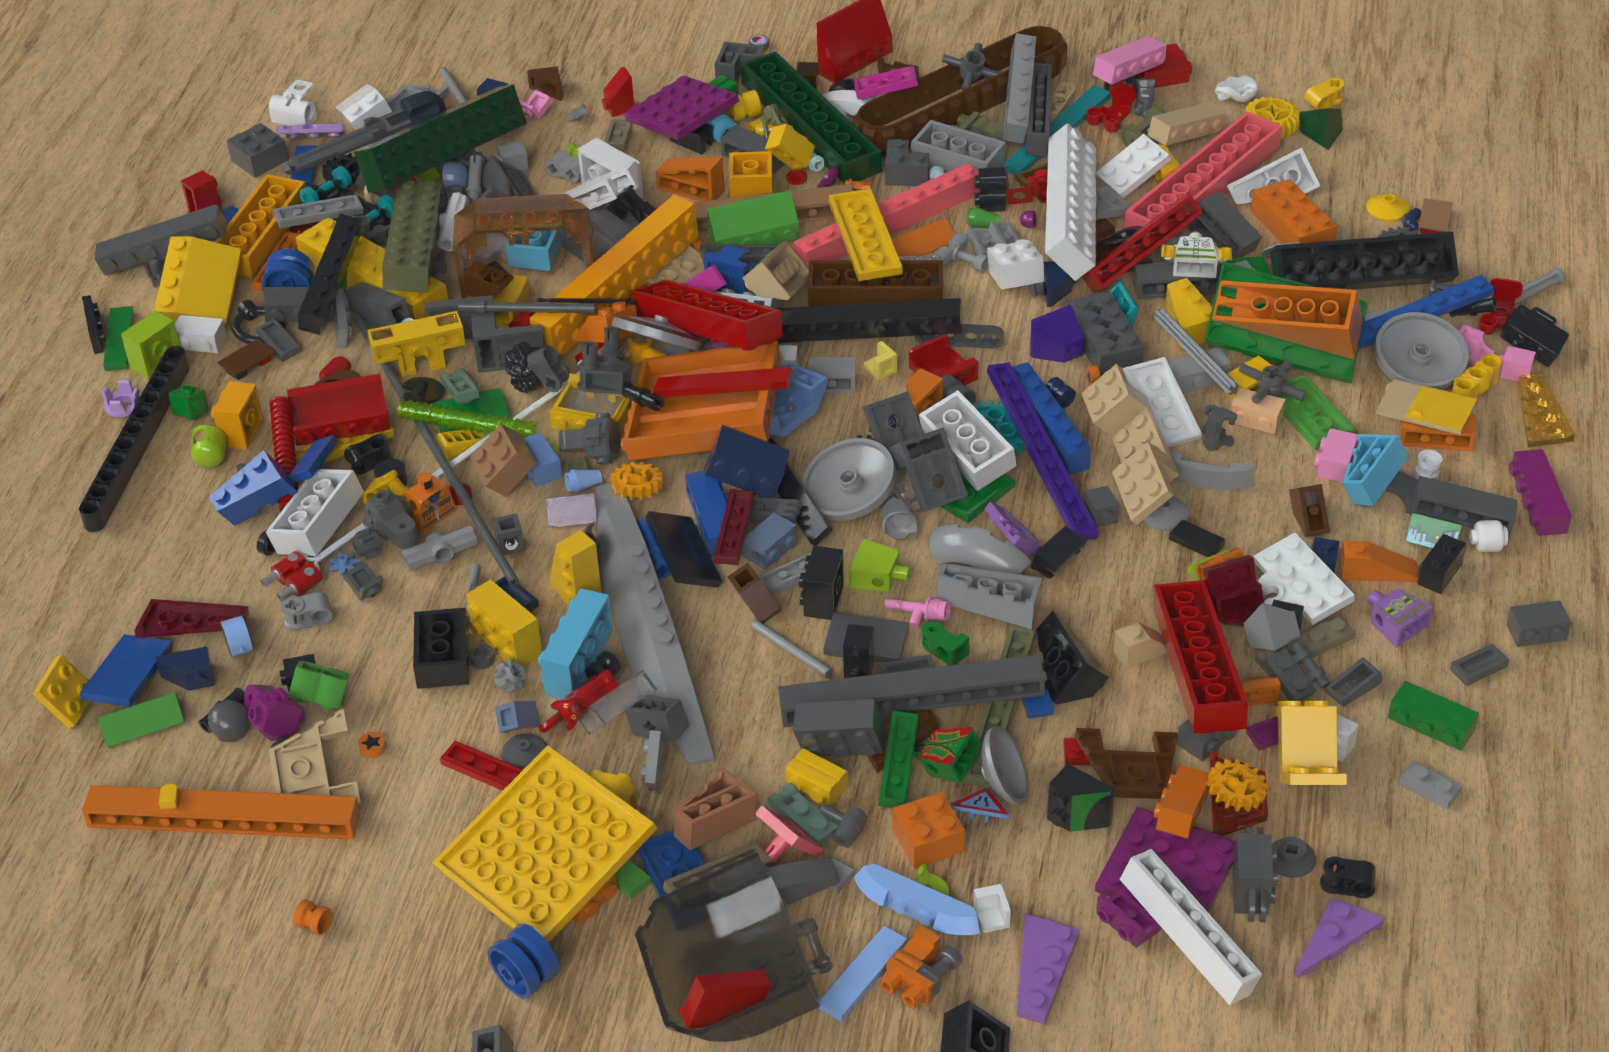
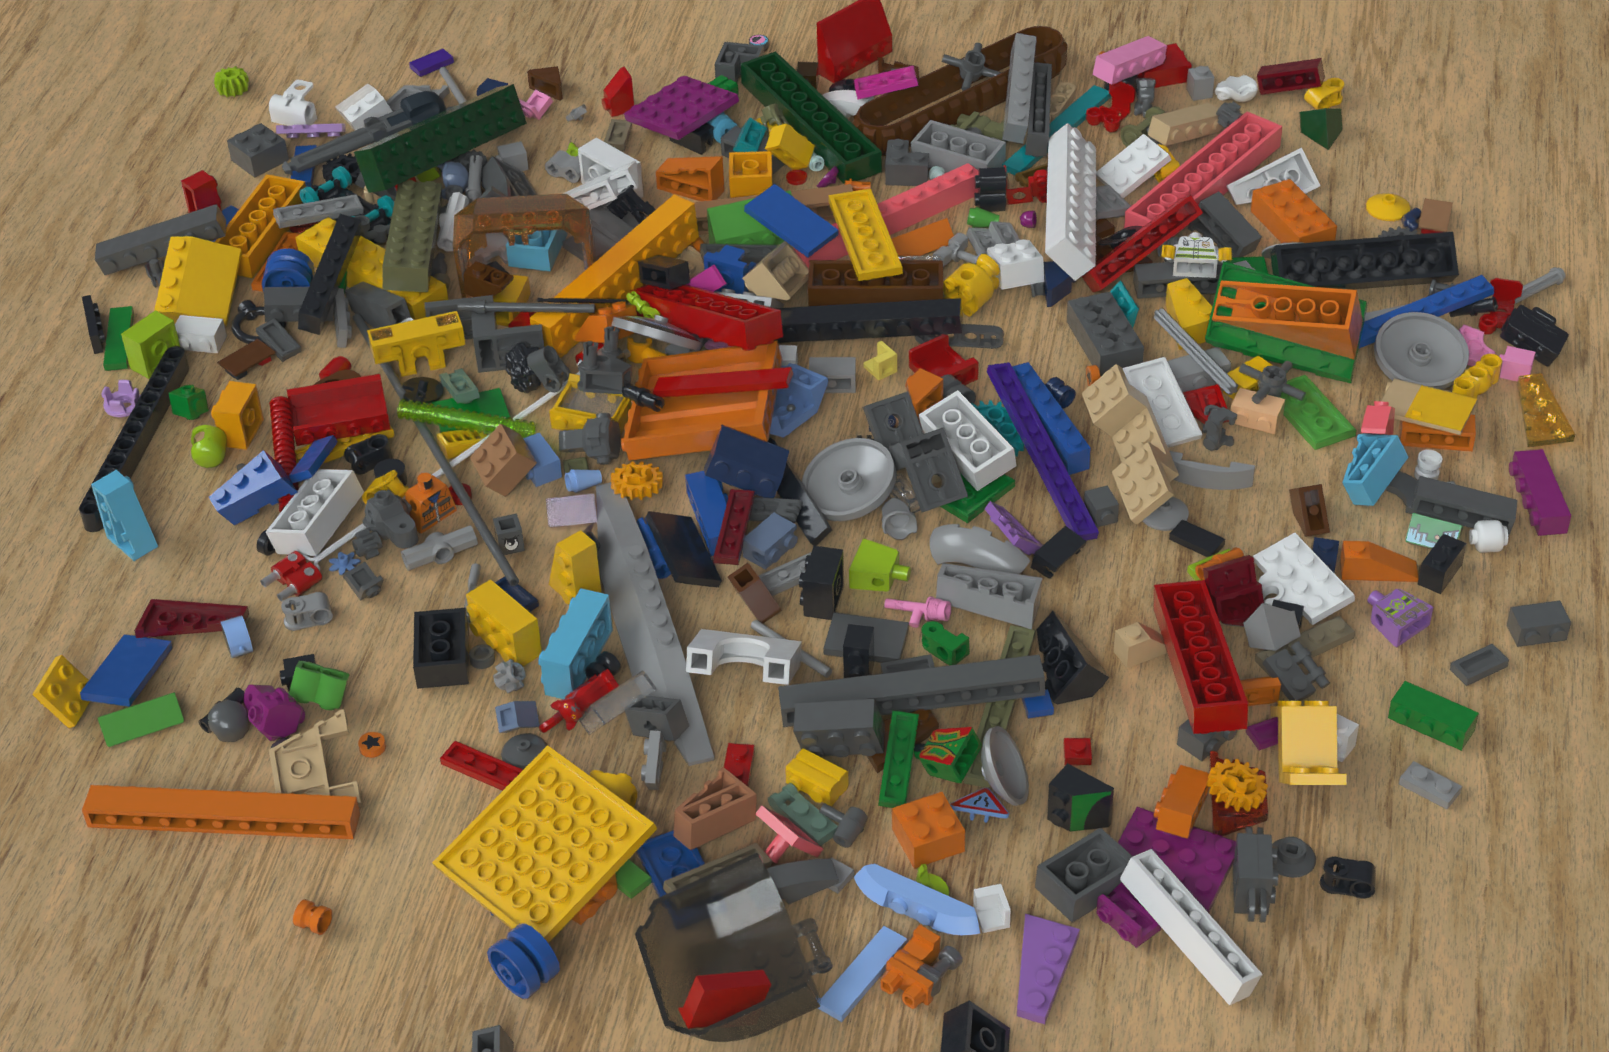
(123, 515): none -> medium azure wedge
(168, 796): yellow piece -> none
(187, 668): dark blue slope -> none
(231, 81): none -> lime gear
(431, 62): none -> dark purple tile
(643, 307): none -> lime piece
(664, 272): none -> black brick
(712, 648): none -> white arch
(740, 761): none -> red plate
(748, 105): yellow wheel -> none
(750, 136): none -> teal slope
(791, 220): none -> blue tile
(973, 283): none -> yellow piece
(1056, 336): dark purple slope -> none
(1082, 873): none -> dark grey slope
(1130, 772): reddish brown wing -> none
(1200, 83): none -> light grey brick
(1202, 397): none -> red wing
(1228, 113): none -> dark grey gear
(1277, 111): yellow gear -> none
(1290, 76): none -> dark red brick
(1335, 454): bright pink brick -> none
(1336, 931): medium lavender wing -> none
(1372, 680): dark grey slope -> none
(1378, 419): none -> coral slope

